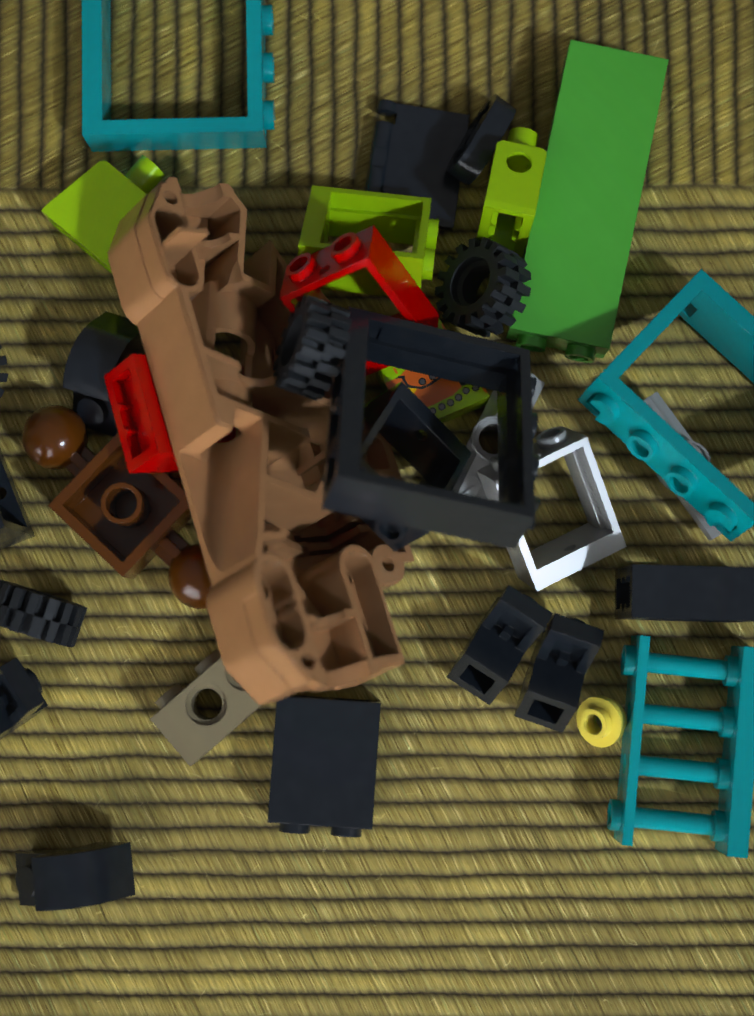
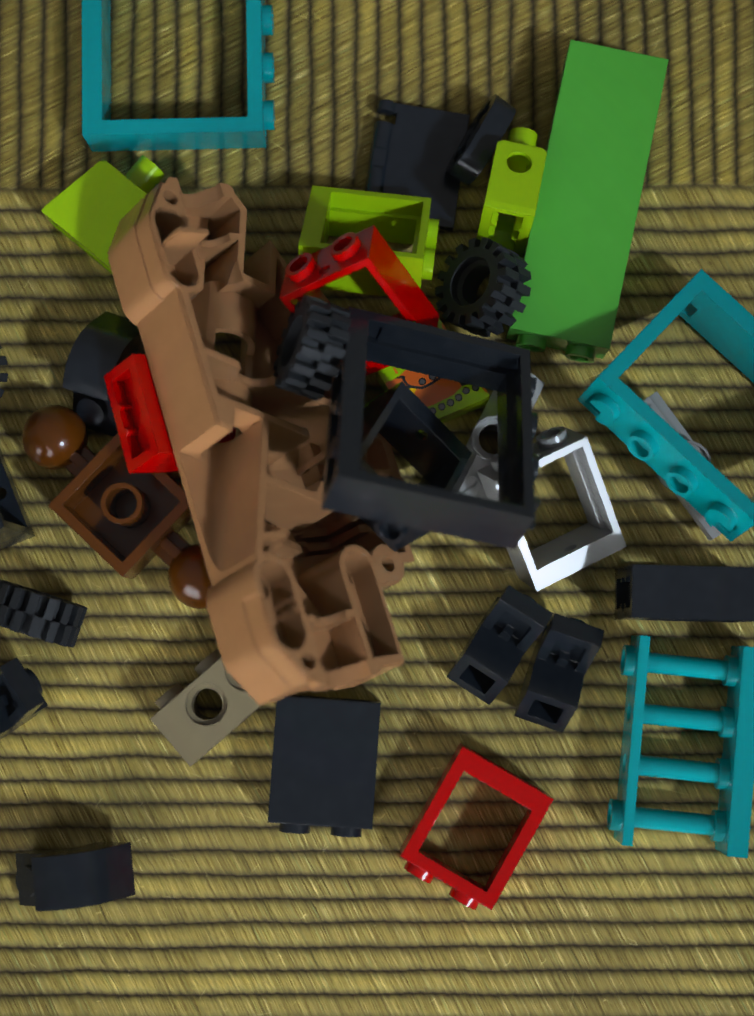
(464, 888): none -> red window
(612, 718): light yellow plate -> none

